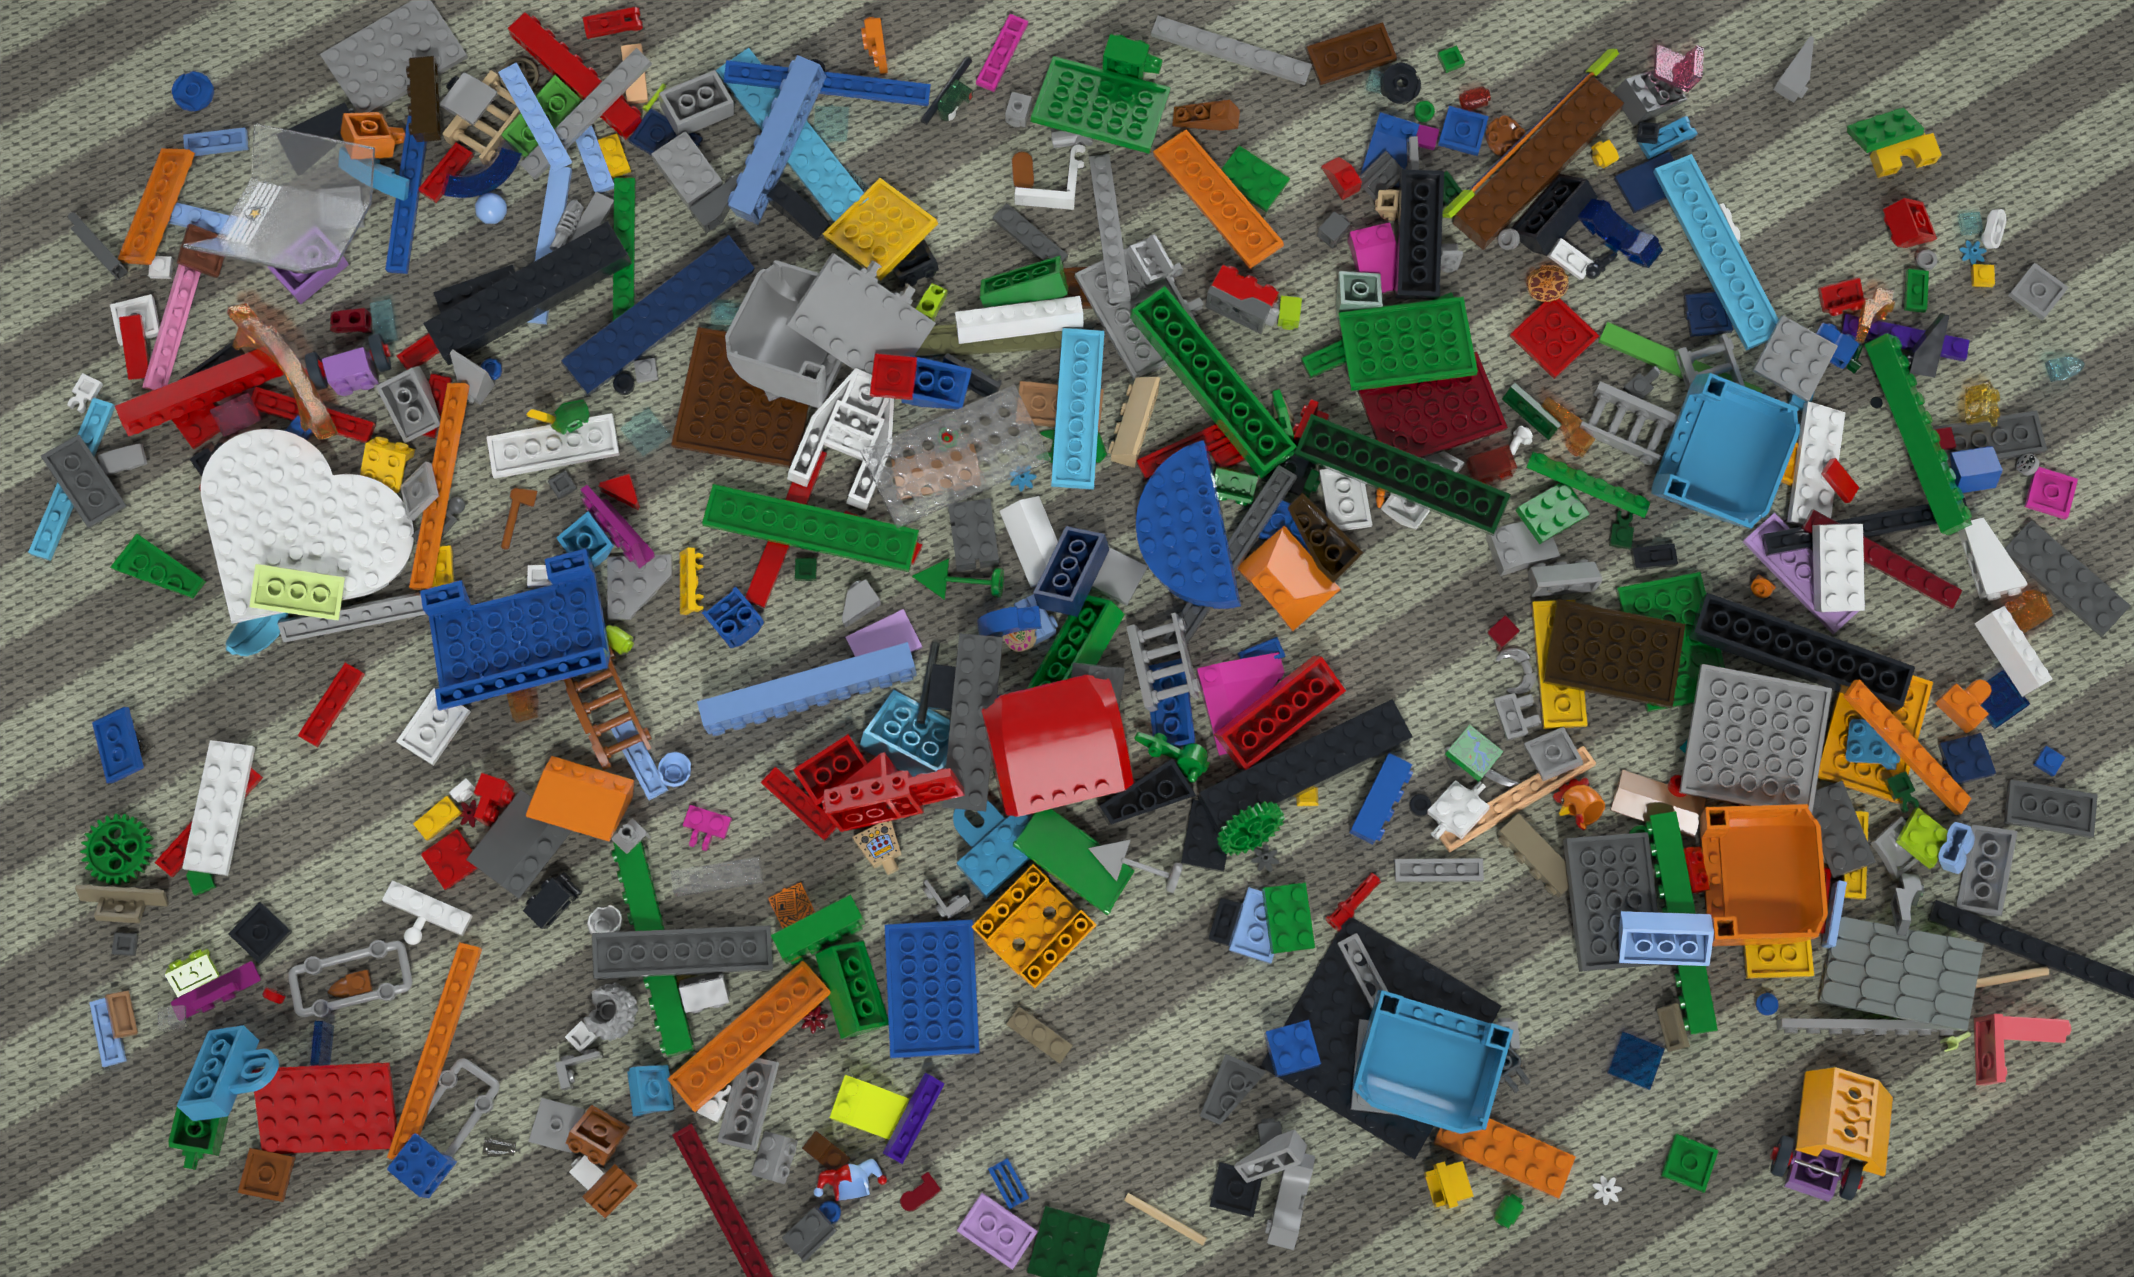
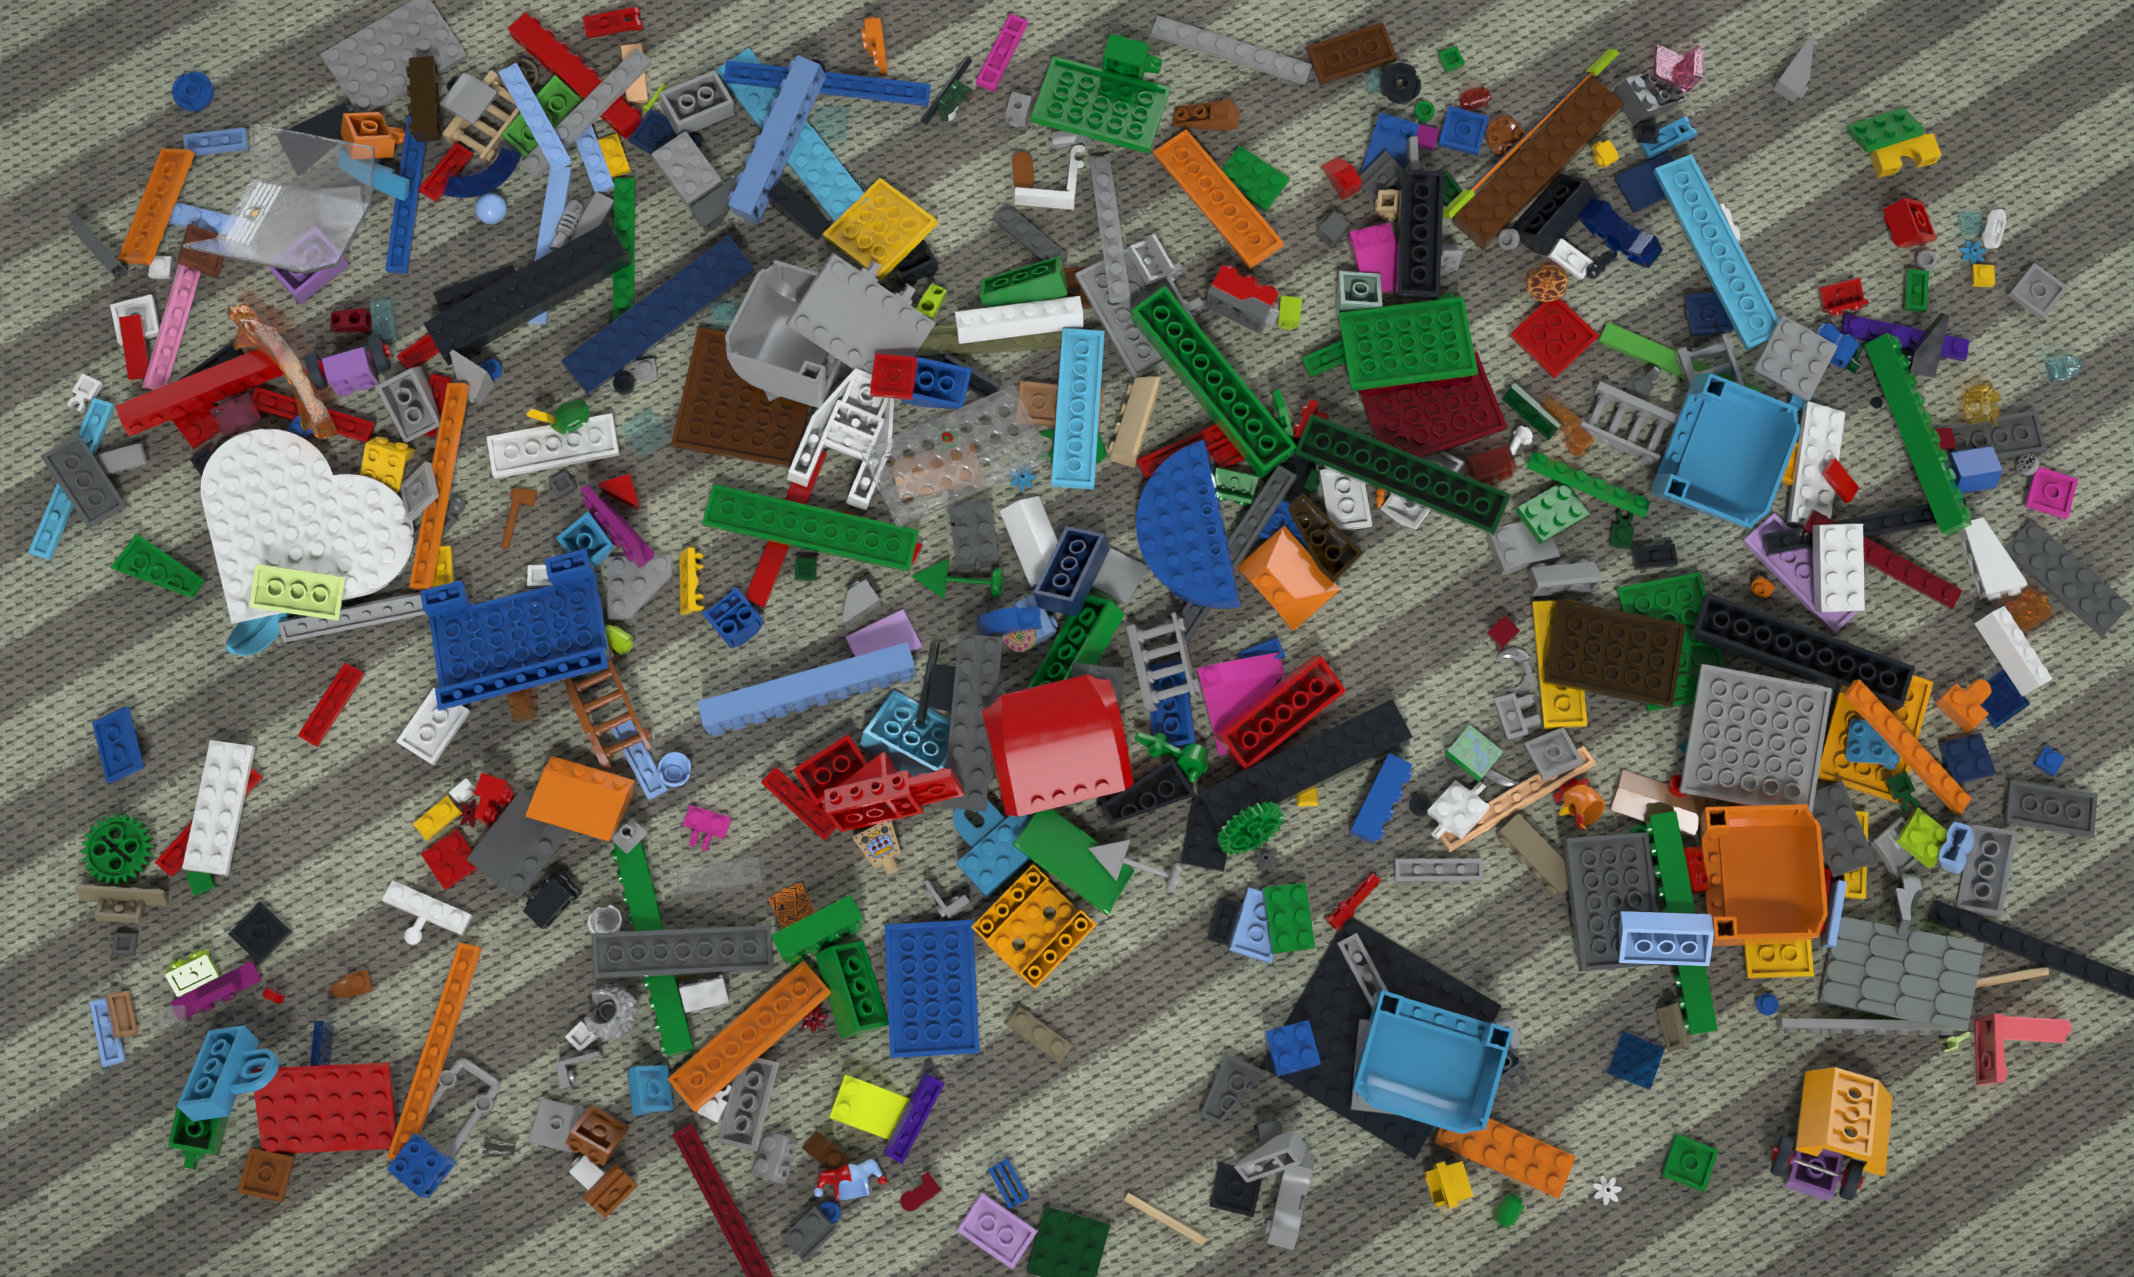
(314, 965): light grey bar -> none
(1873, 311): clear orange slope -> none

